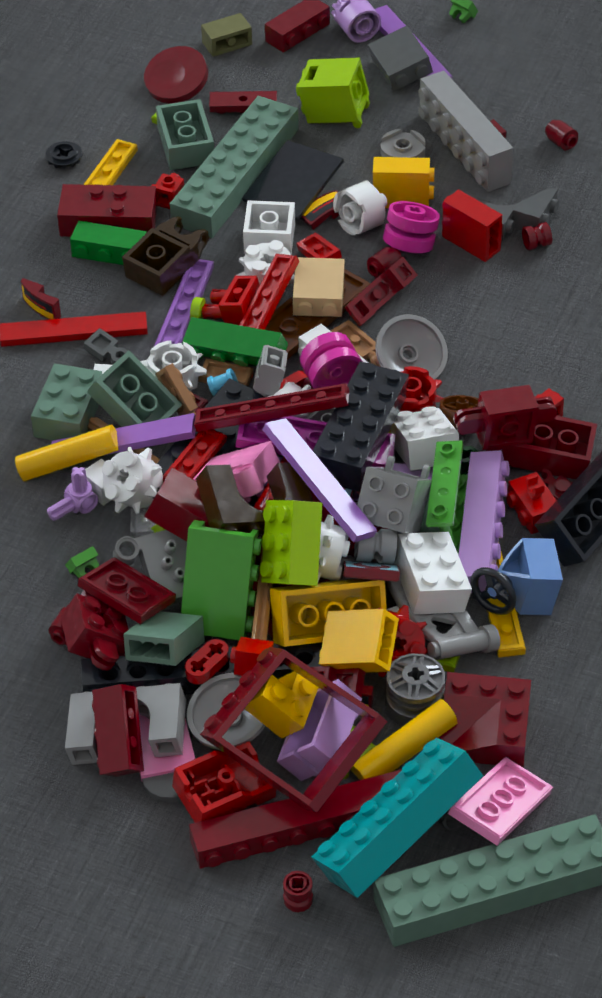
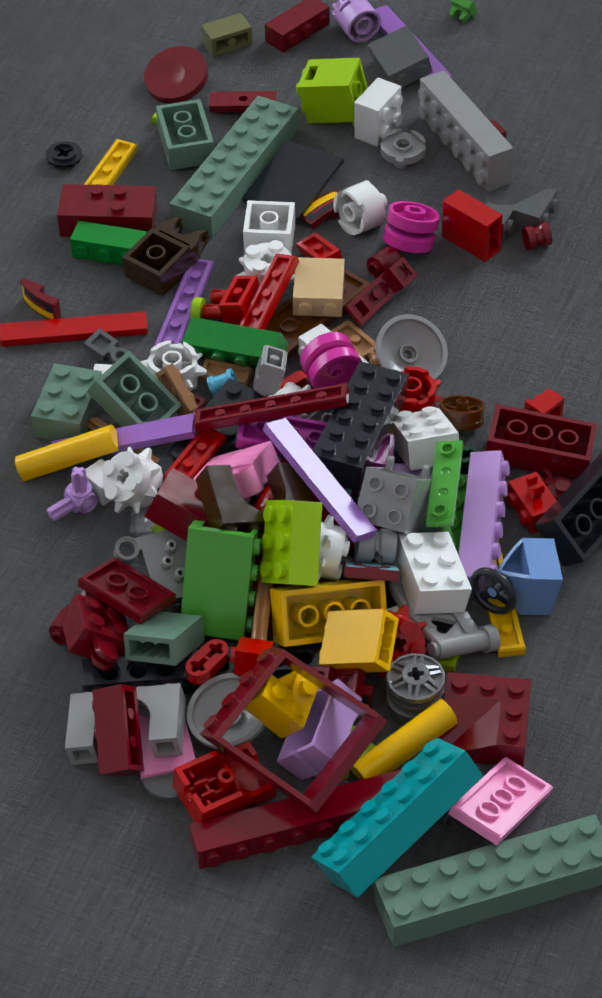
(83, 560): bright green tile -> none
(168, 185): red brick -> none
(298, 891): dark red wheel -> none
(377, 111): none -> white brick
(404, 179): yellow brick -> none
(505, 416): dark red brick -> none
(561, 134): dark red brick -> none

